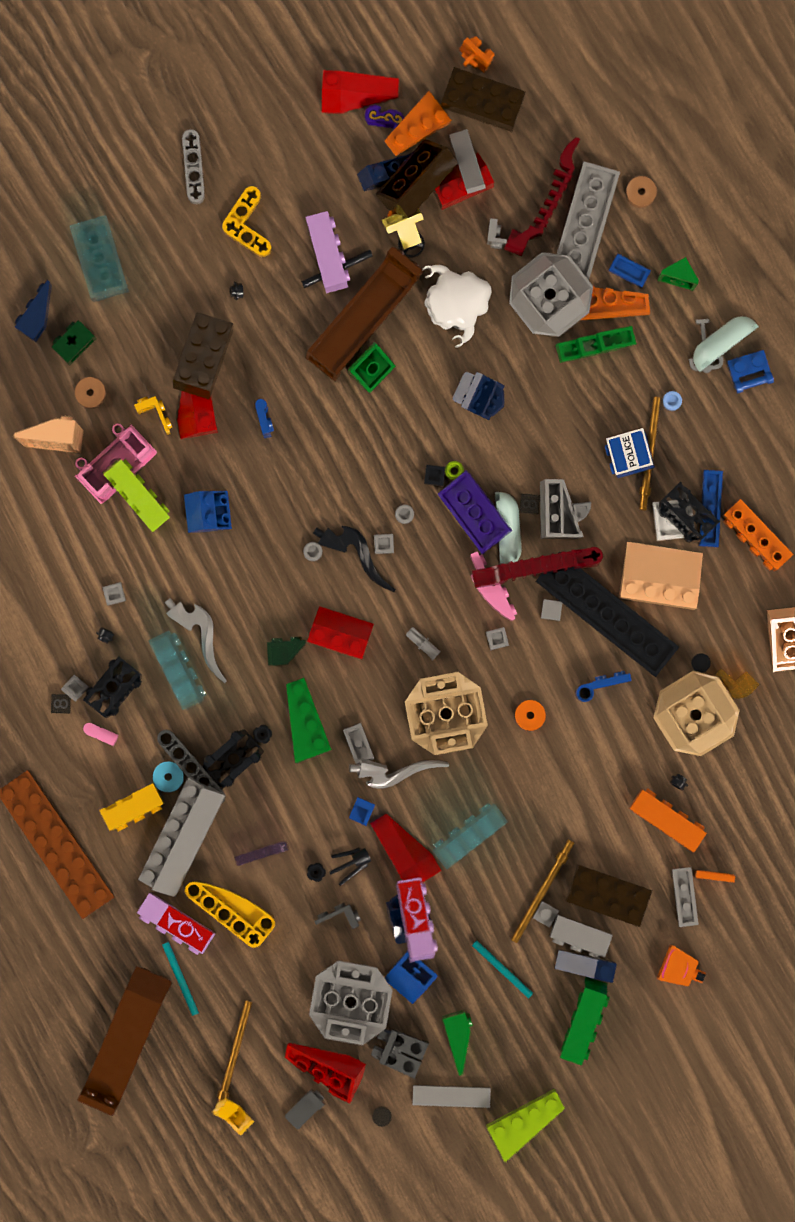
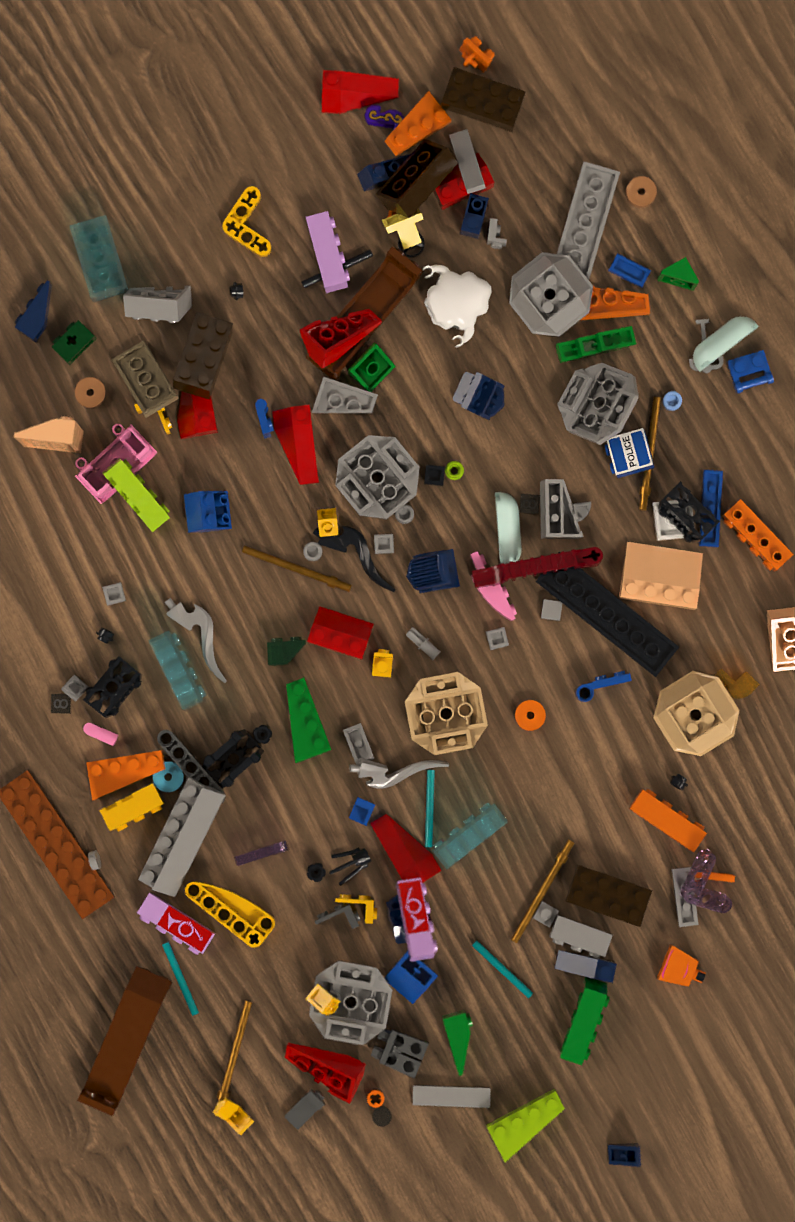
(94, 860): none -> light grey tile
(115, 773): none -> orange wing
(145, 379): none -> dark tan plate
(157, 305): none -> light grey wedge
(195, 166): light grey beam -> none
(296, 436): none -> red wedge
(323, 1000): none -> yellow bracket
(327, 522): none -> yellow bracket
(331, 581): none -> pearl gold bar
(333, 338): none -> red wedge
(343, 398): none -> light grey wing
(371, 912): none -> yellow bracket
(376, 1104): none -> orange bush
(380, 456): none -> light grey piece
(382, 663): none -> yellow bracket
(429, 808): none -> teal bar
(433, 571): none -> dark blue piece
(474, 216): none -> dark blue slope
(475, 512): dark purple tile -> none
(517, 240): dark red piece -> none
(588, 392): none -> light grey piece
(624, 1154): none -> dark blue slope
(697, 886): none -> beam
(701, 662): black plate -> none

